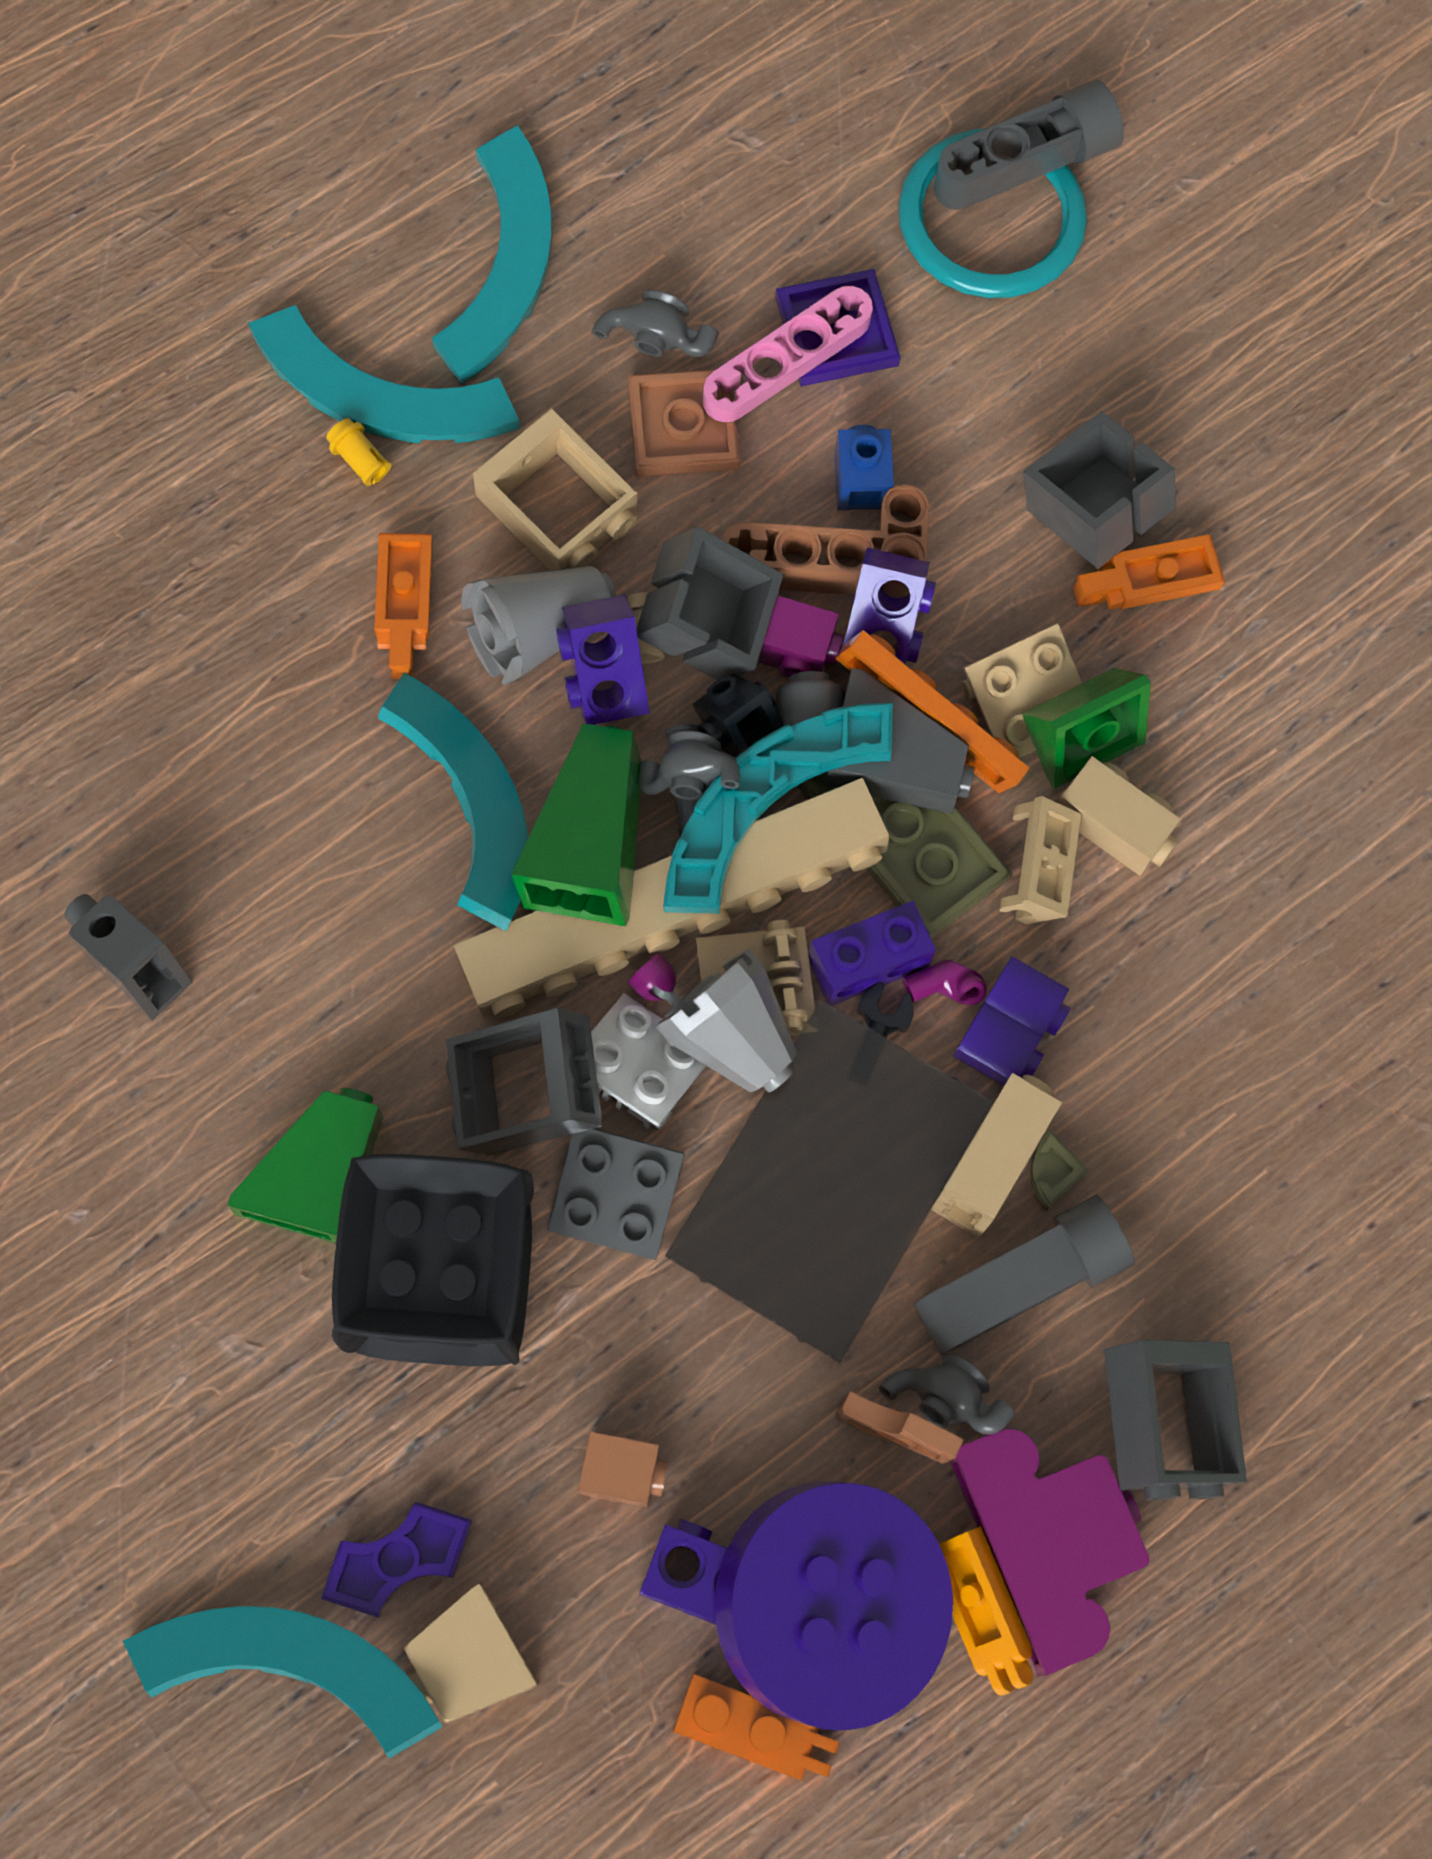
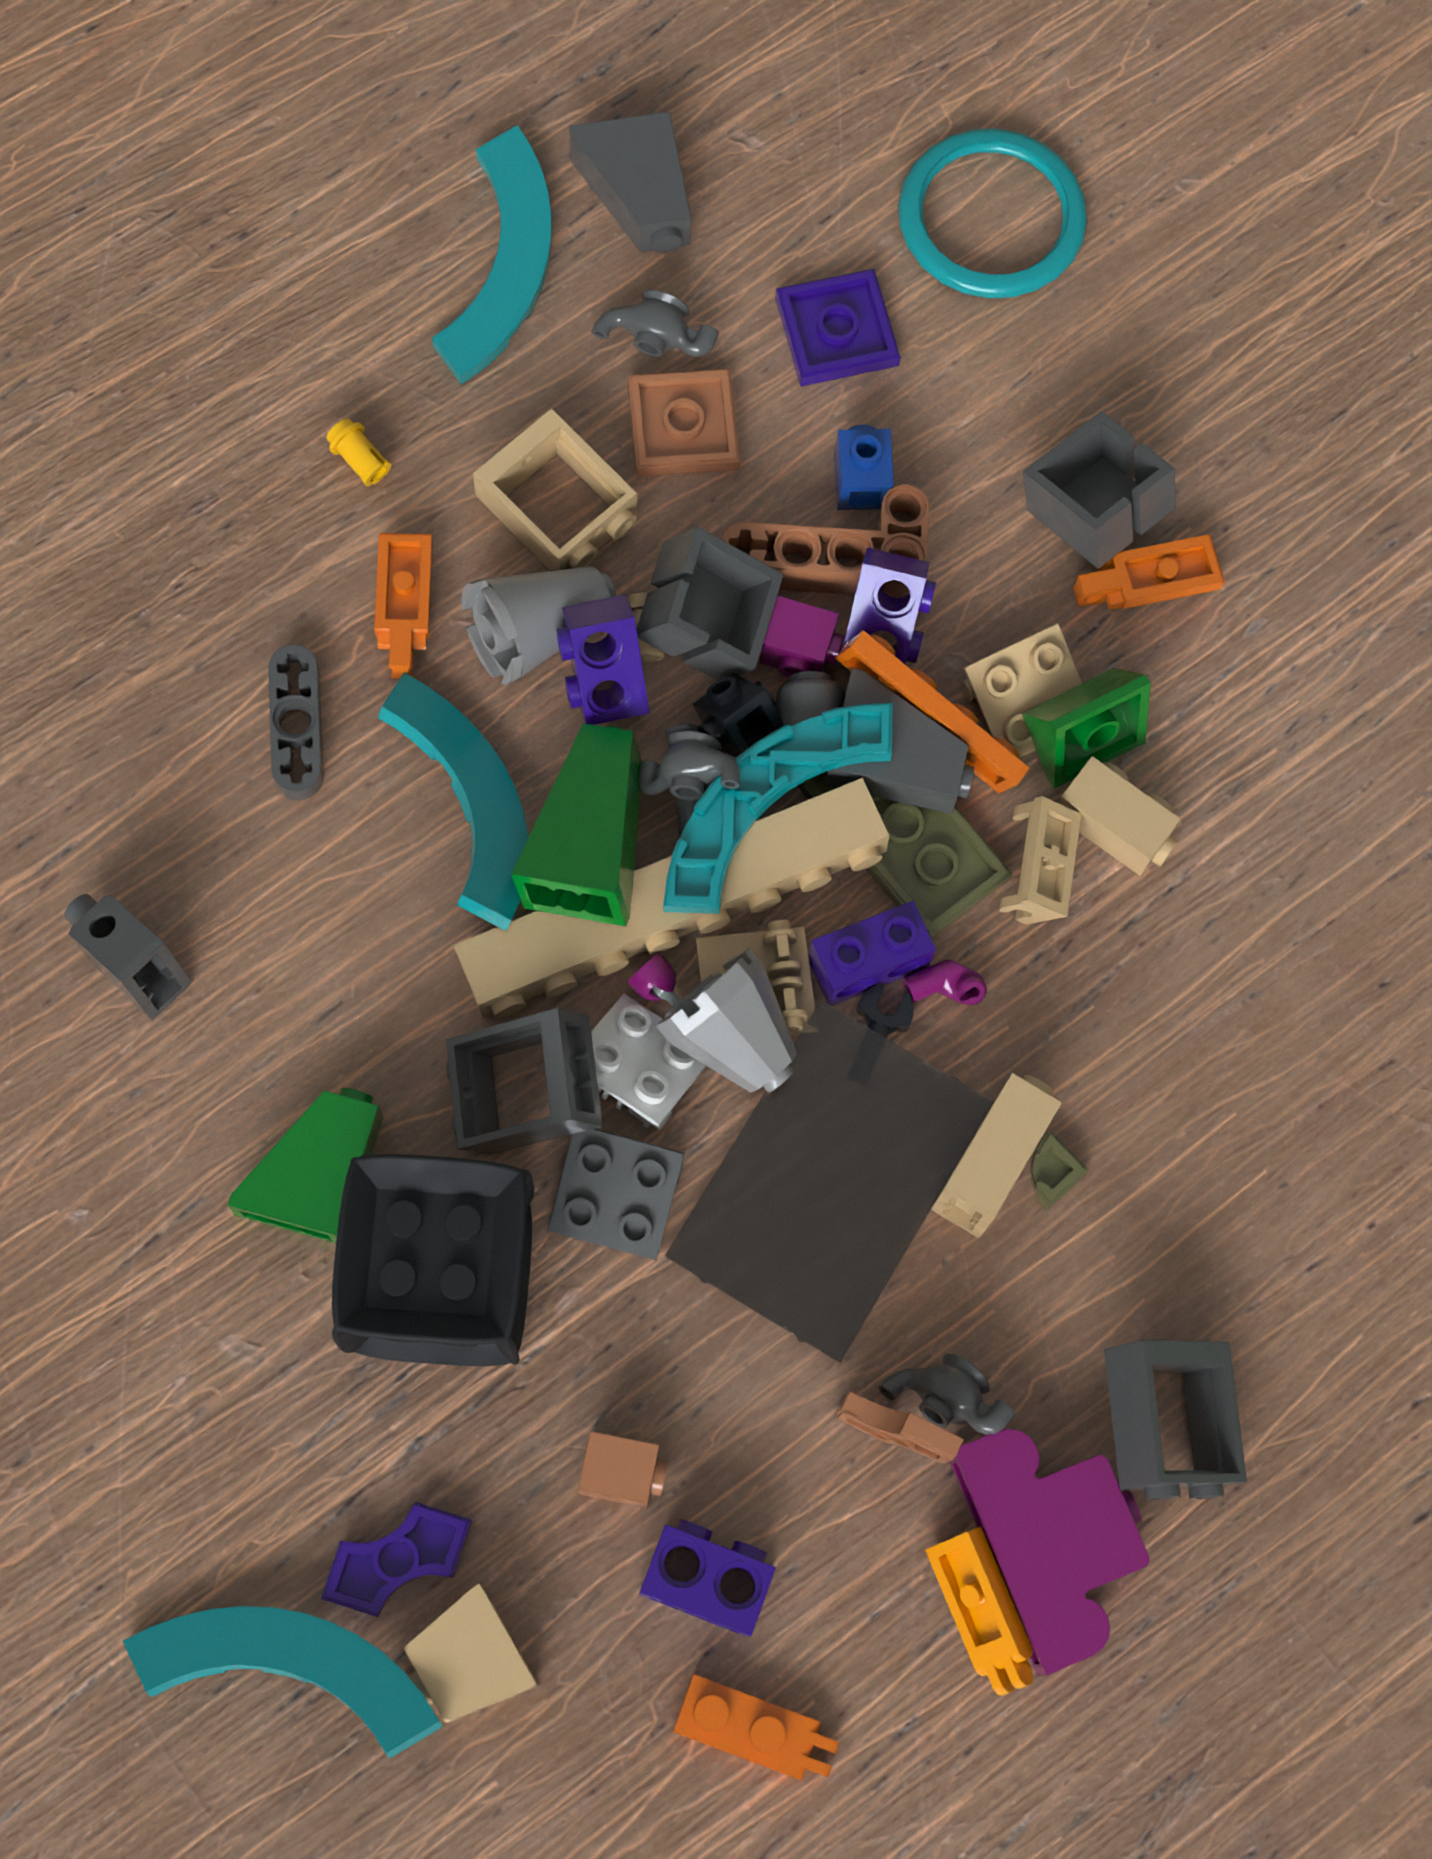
(280, 687): none -> dark grey beam
(379, 405): teal tile -> none
(637, 177): none -> dark grey slope
(792, 358): bright pink beam -> none
(834, 1605): dark purple brick -> none
(1013, 1022): dark purple brick -> none
(1061, 132): dark grey beam -> none
(1078, 1249): dark grey beam -> none

